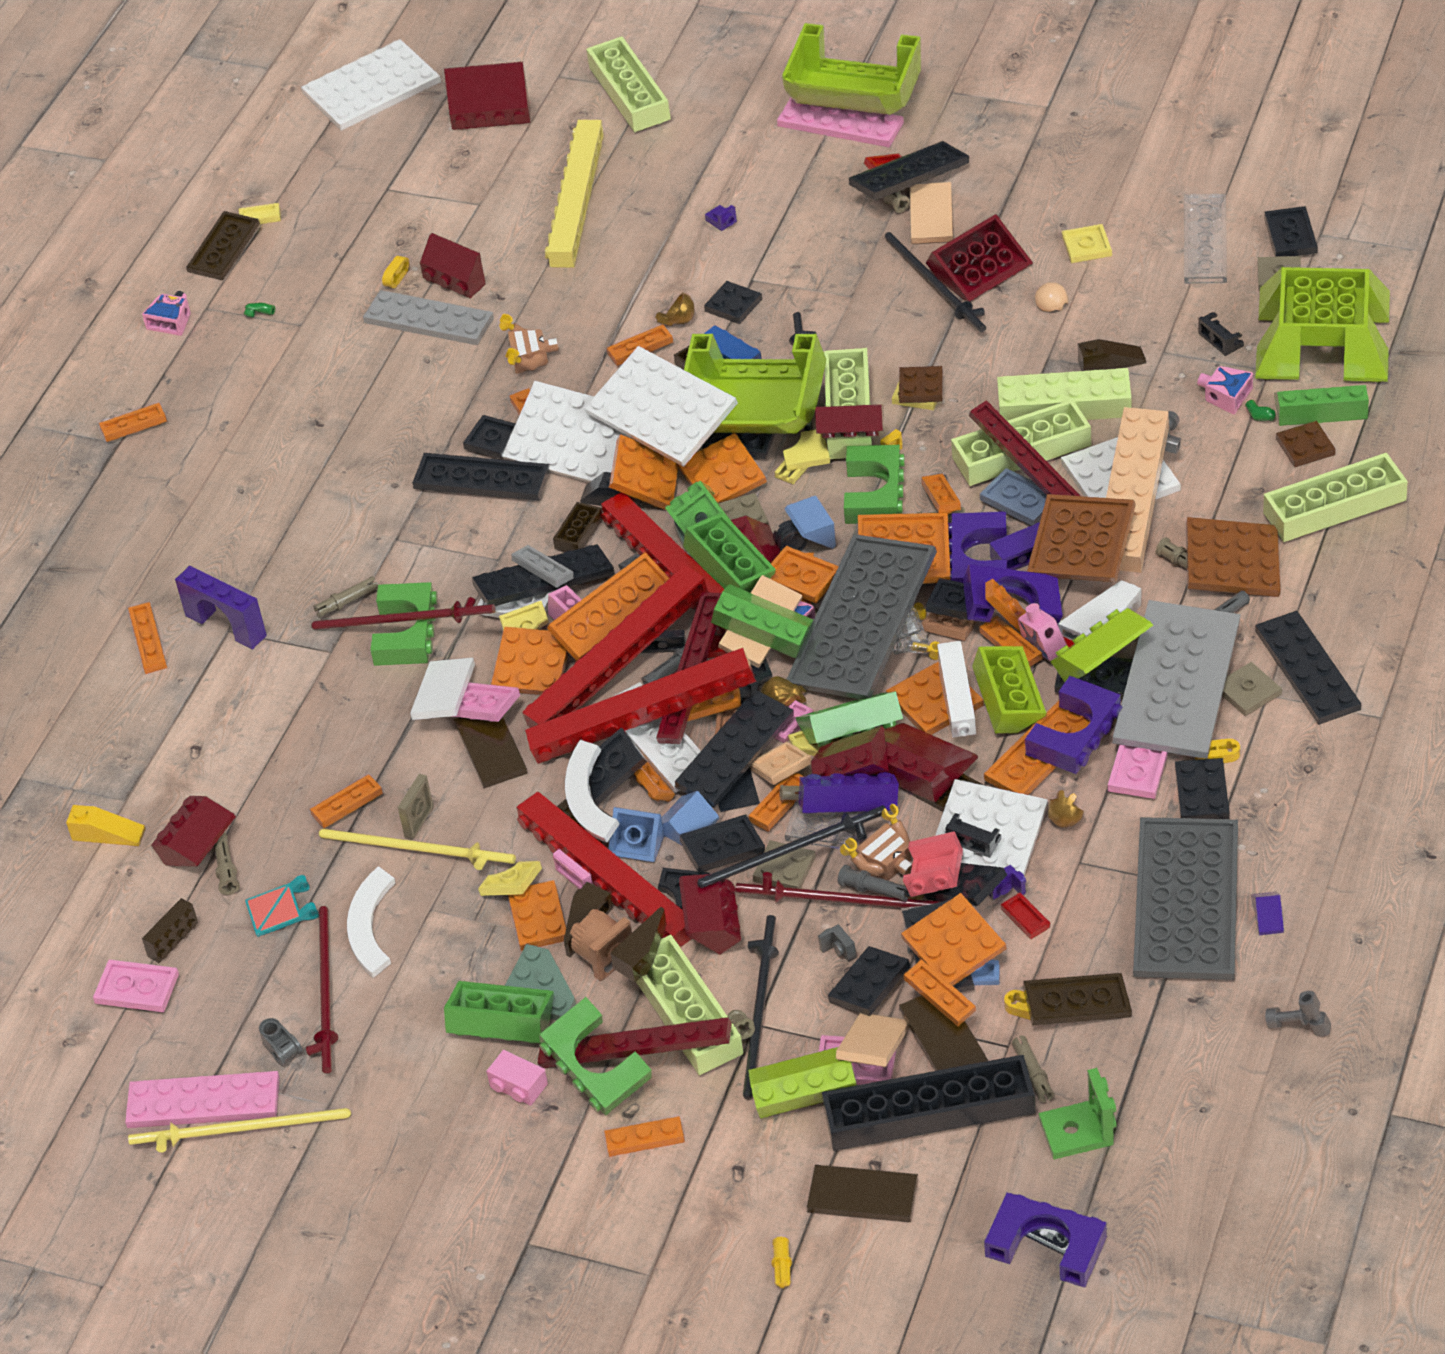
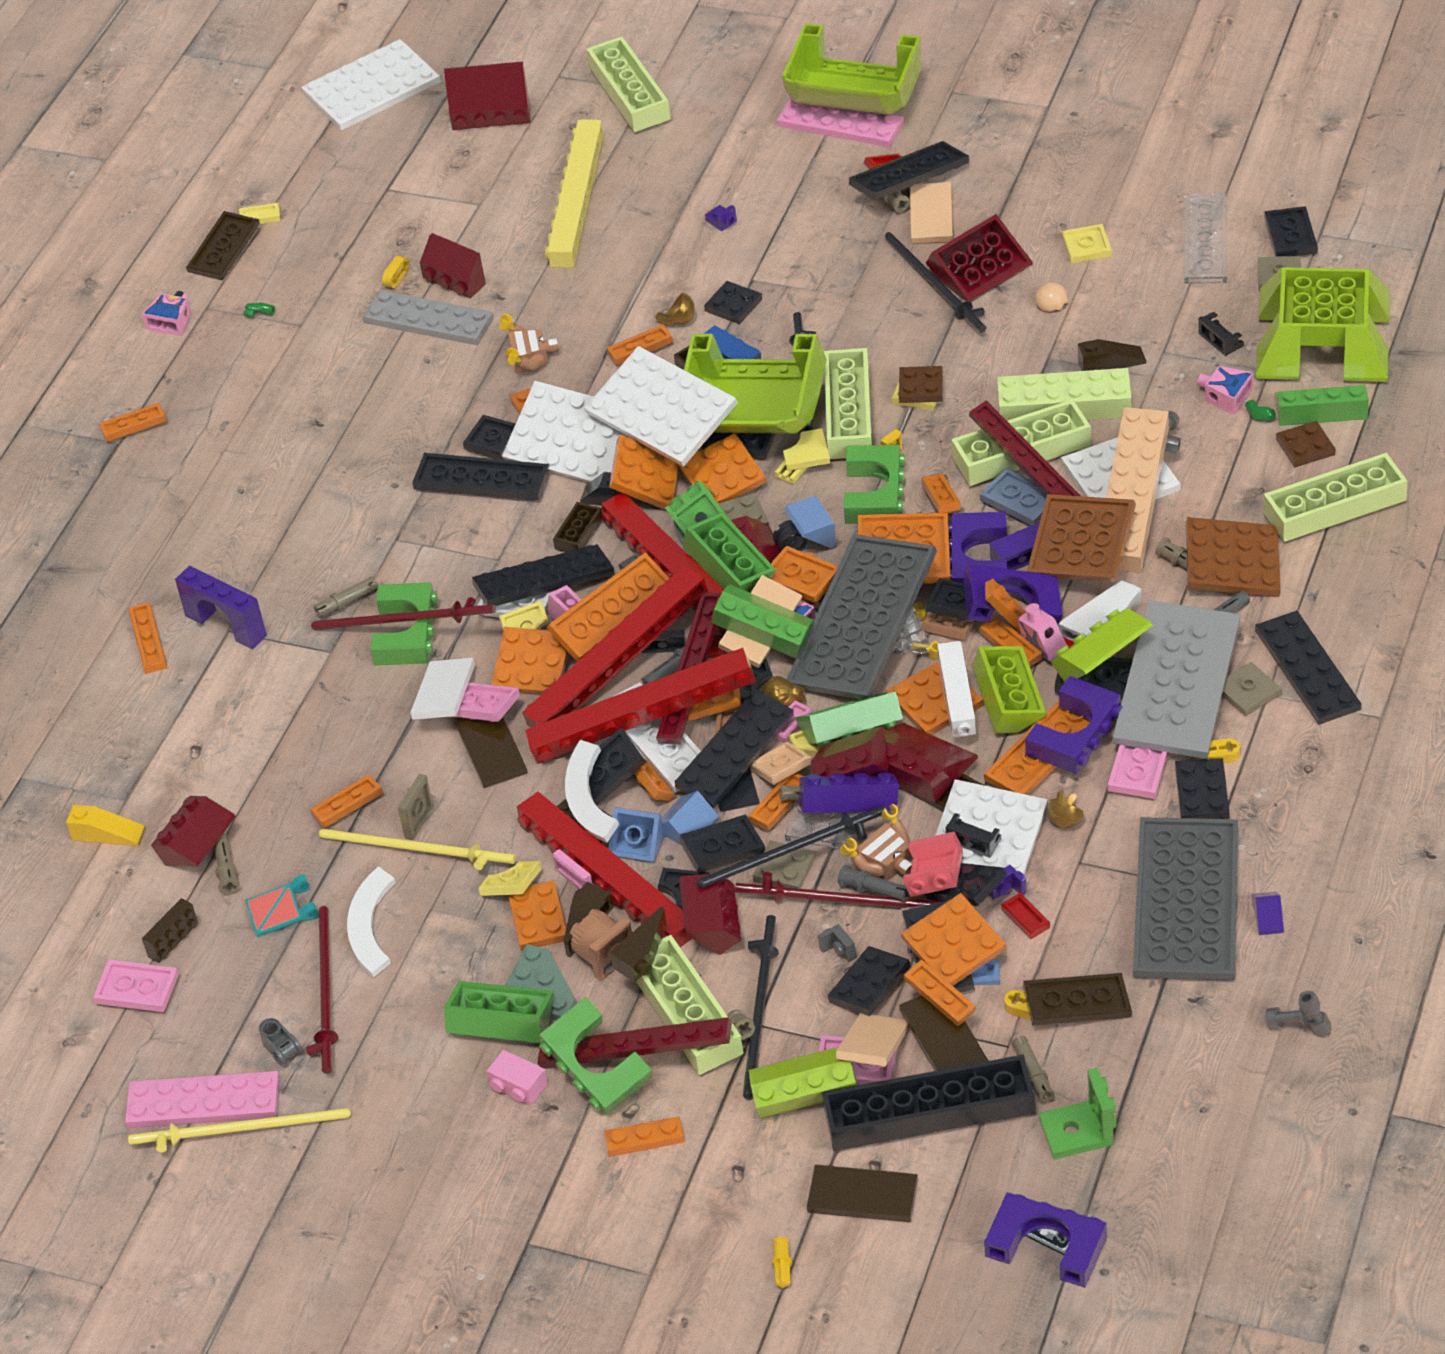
(542, 566): light grey tile -> none
(849, 420): dark red slope -> none

